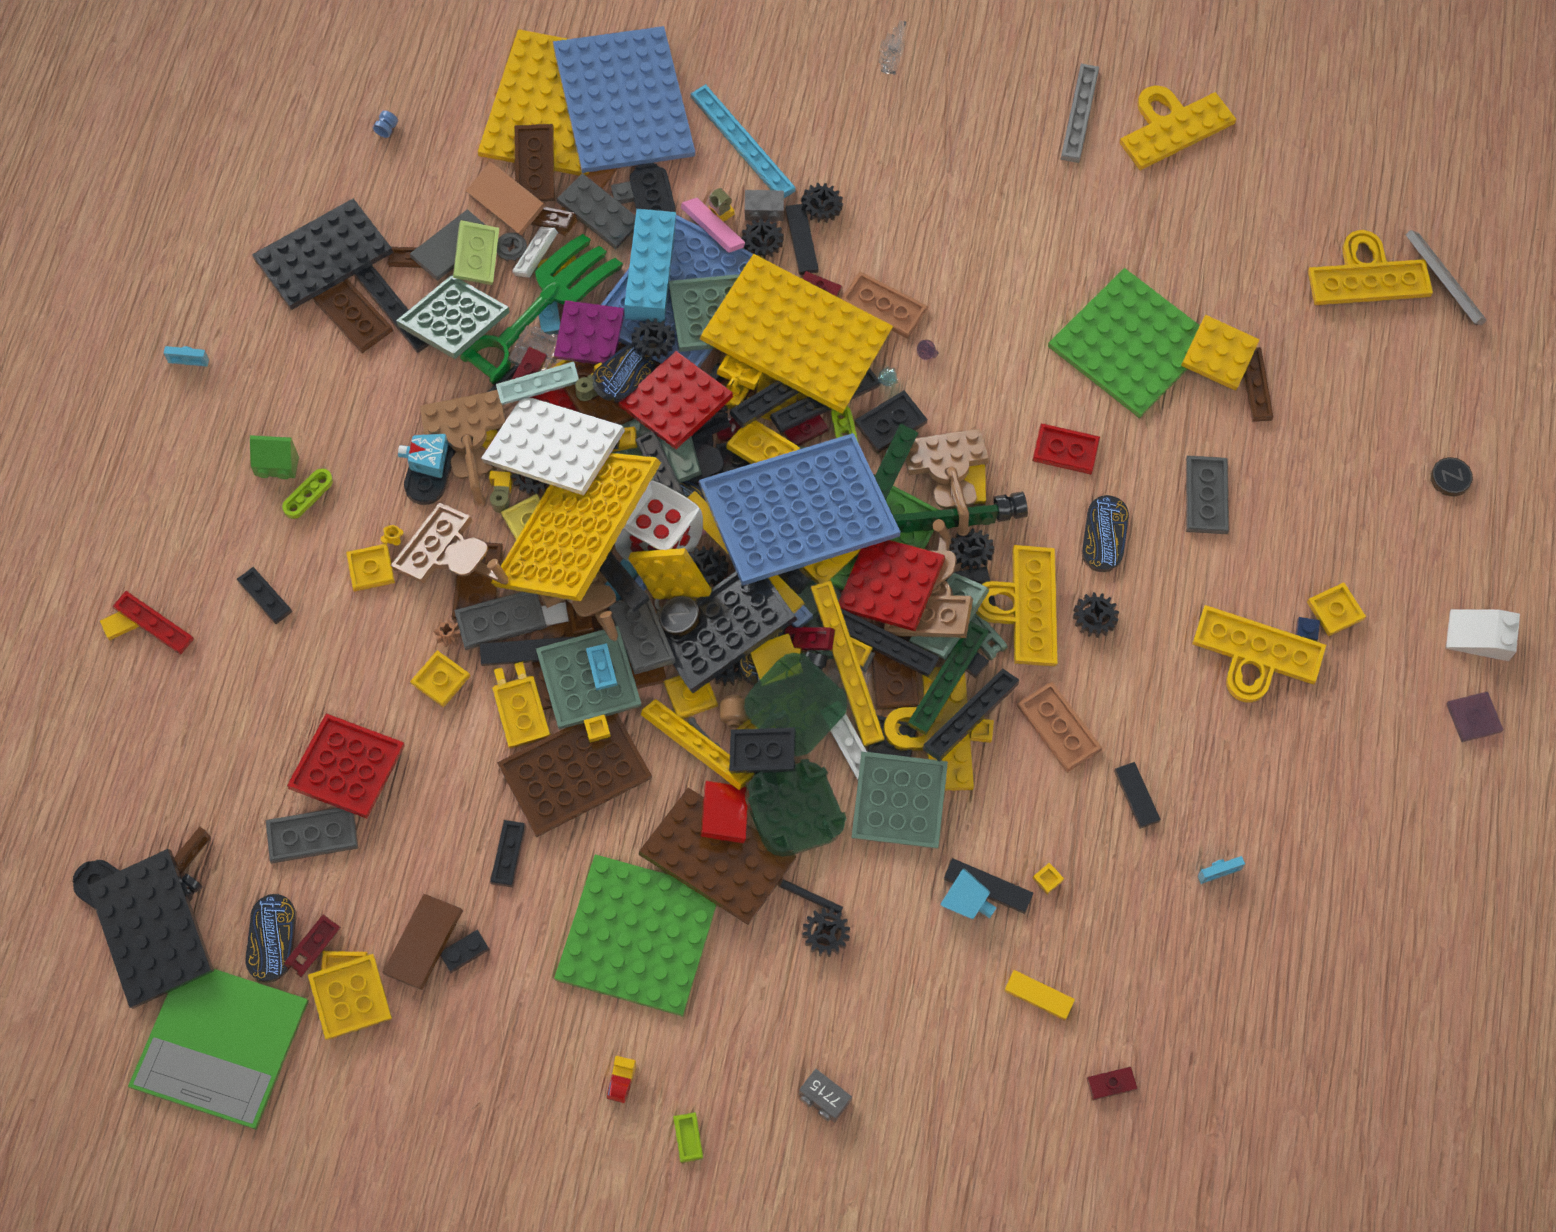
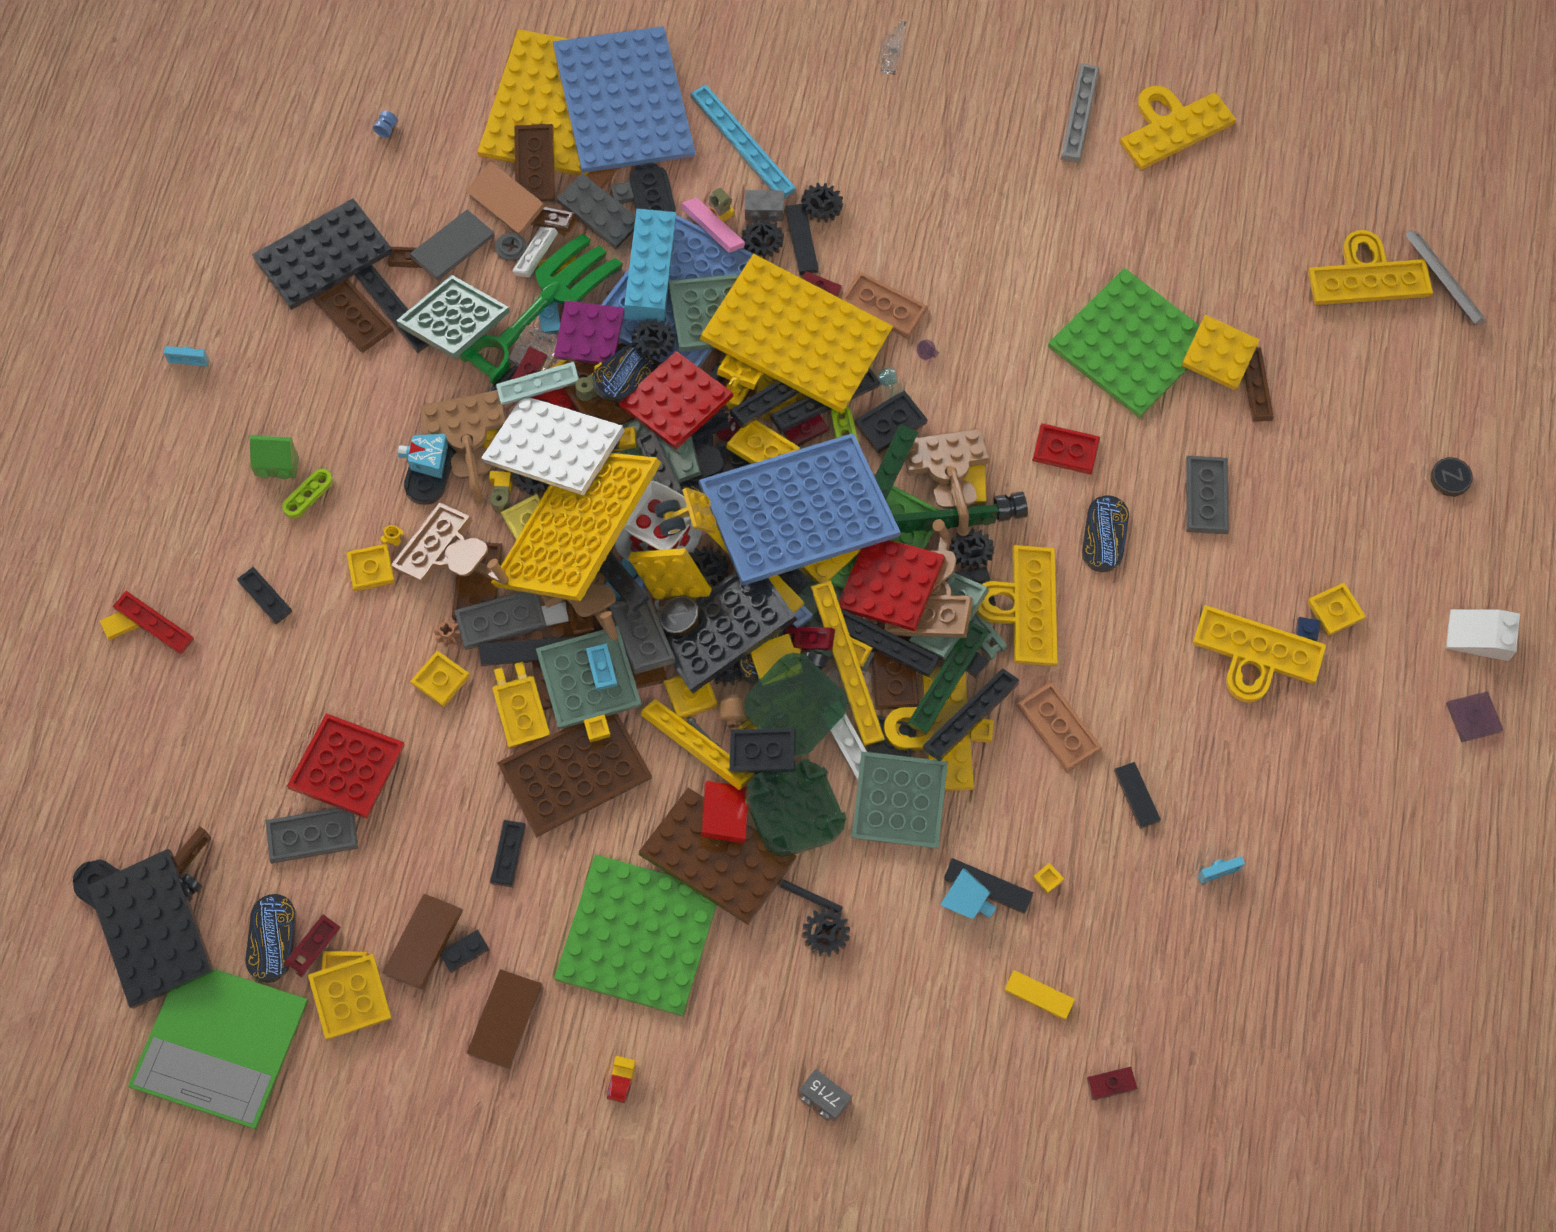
(476, 252): yellowish green plate -> none
(504, 1019): none -> reddish brown tile
(688, 1137): lime tile -> none
(697, 509): none -> yellow plate
(1088, 619): black gear -> none

